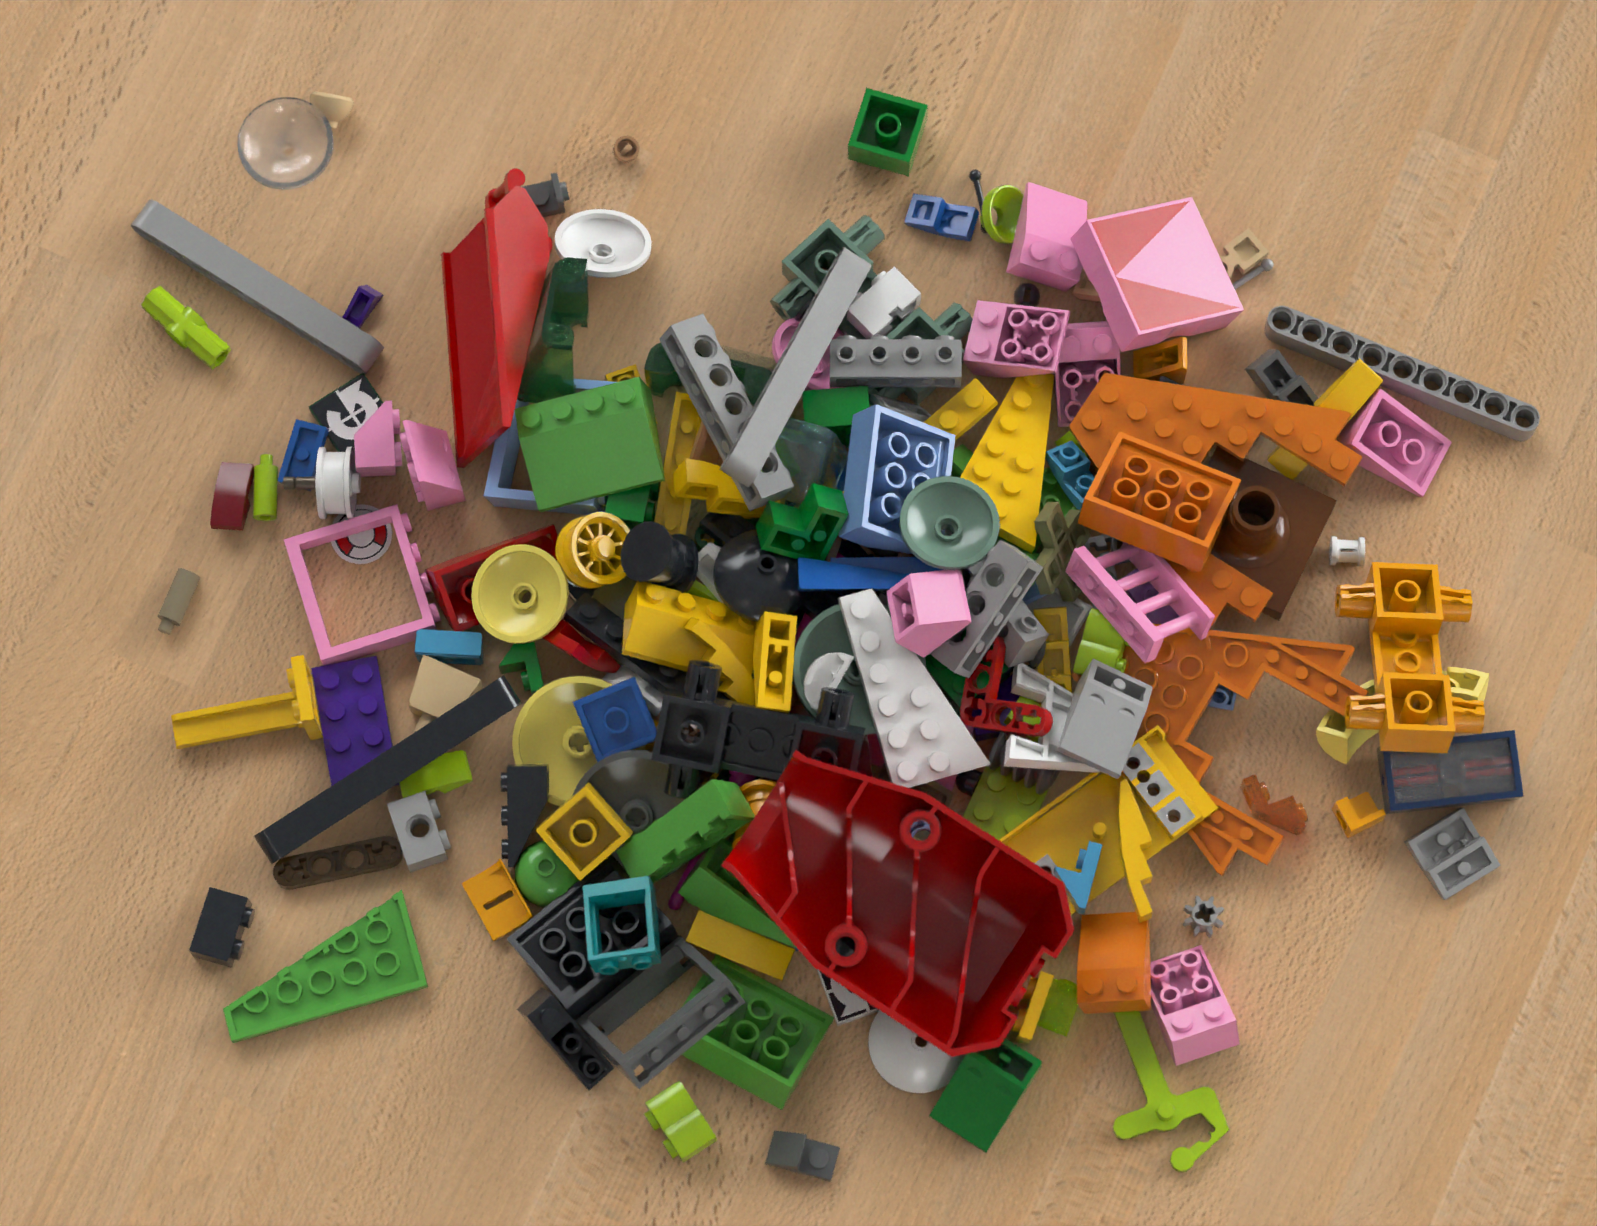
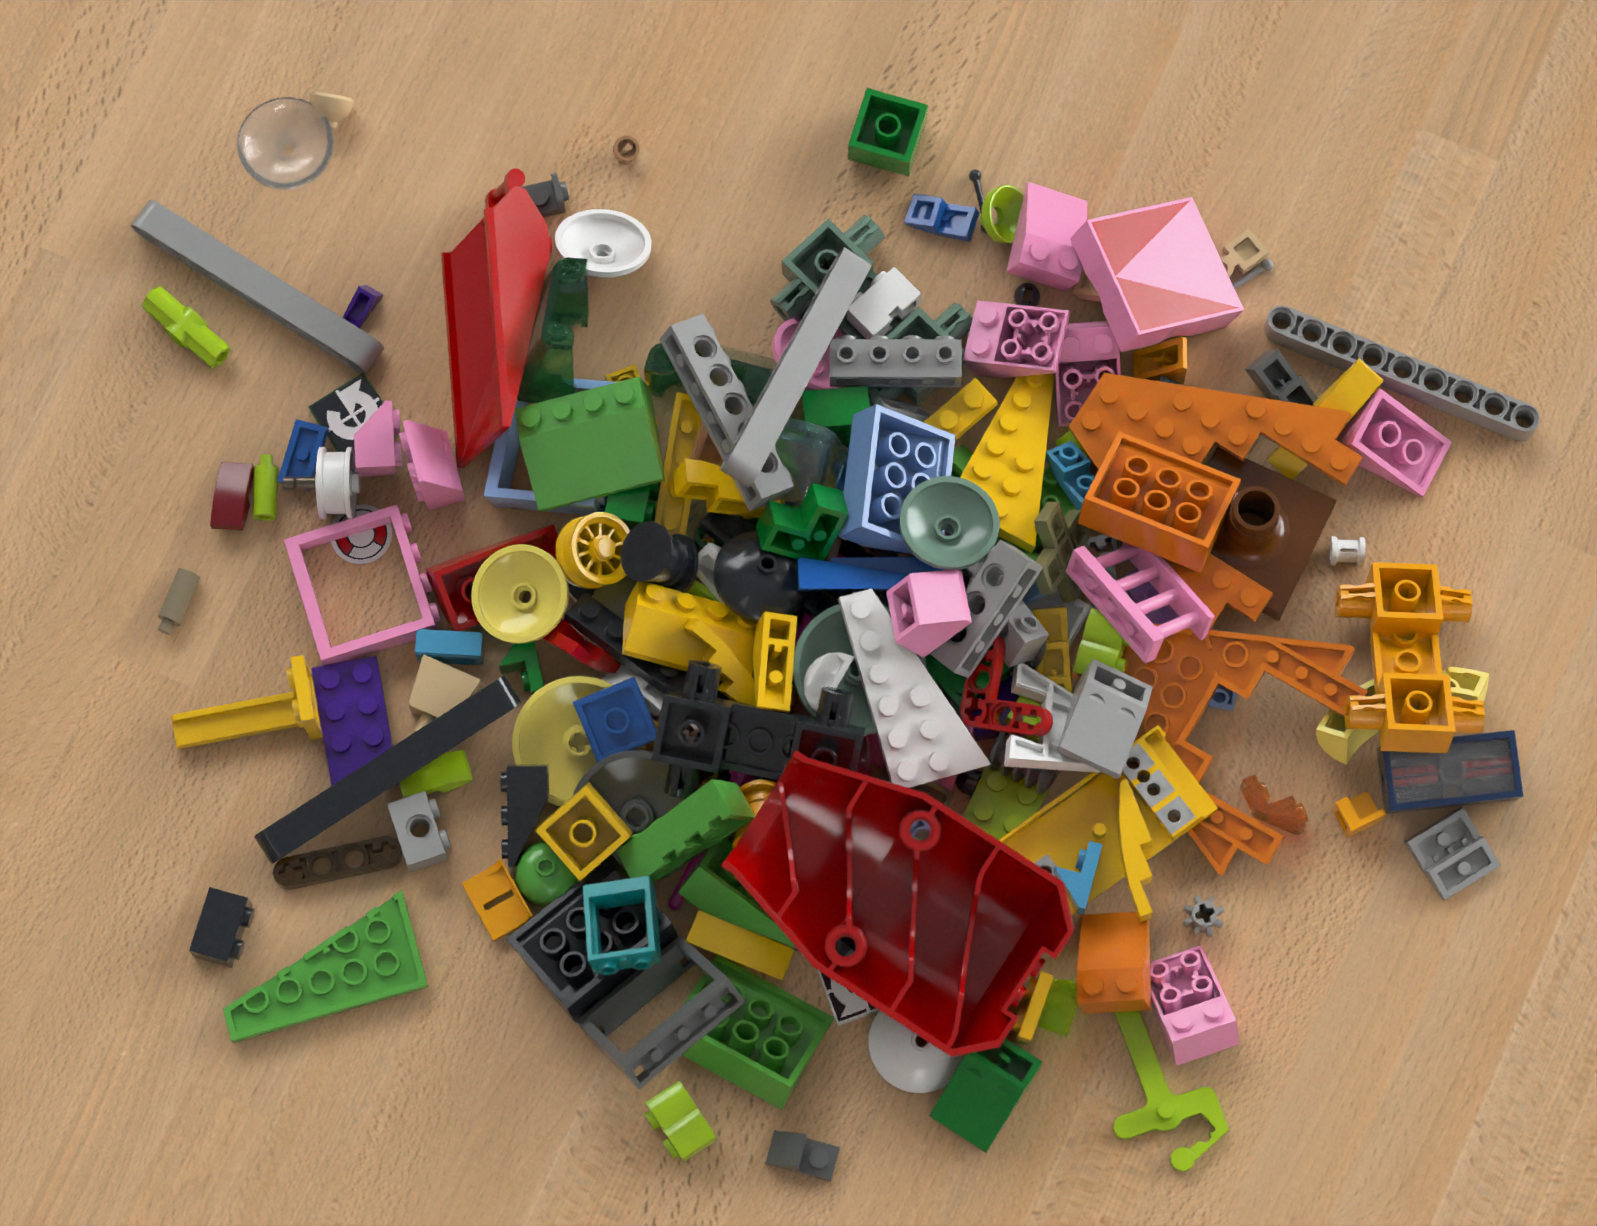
(565, 1038): black slope -> none

